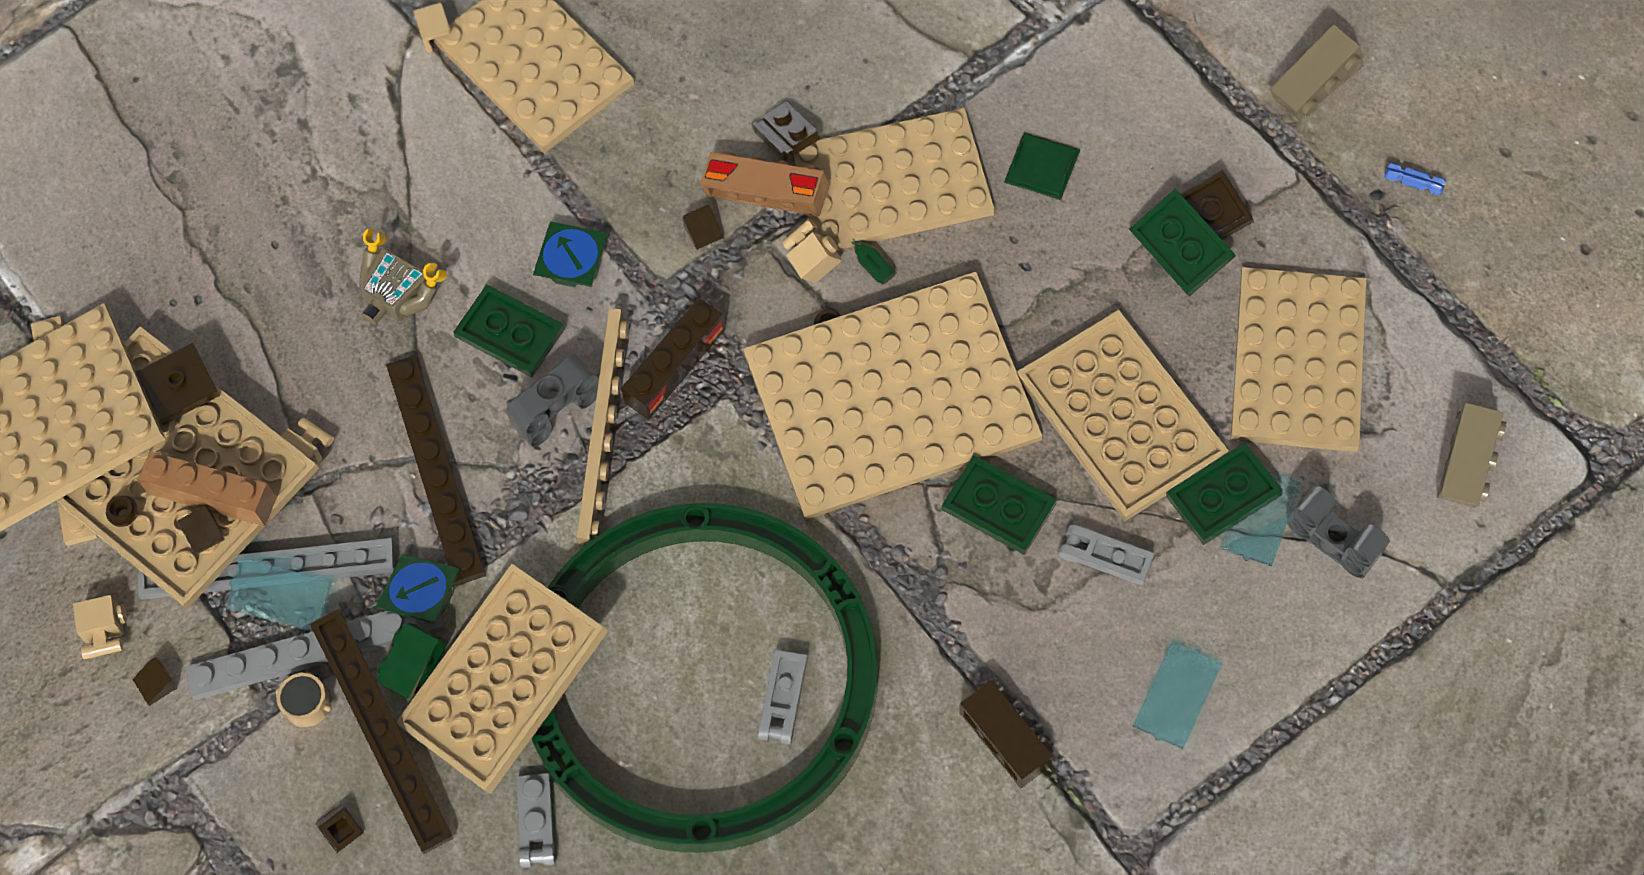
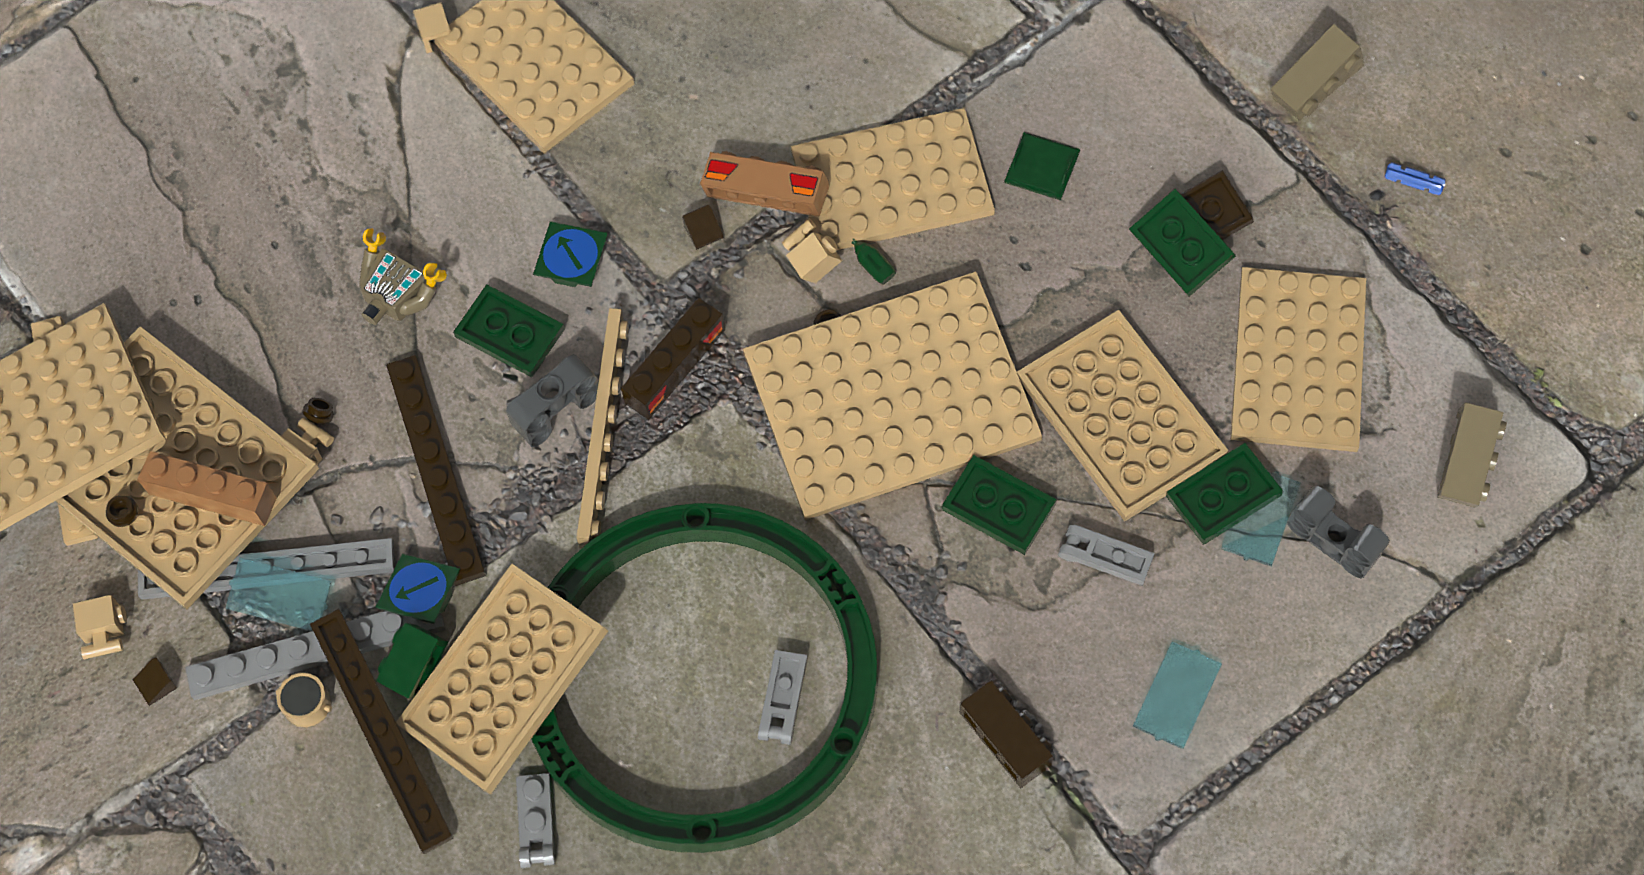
(178, 383): dark brown plate -> none
(201, 530): dark brown slope -> none
(318, 411): none -> dark brown plate
(339, 828): dark brown slope -> none
(785, 131): plate -> none

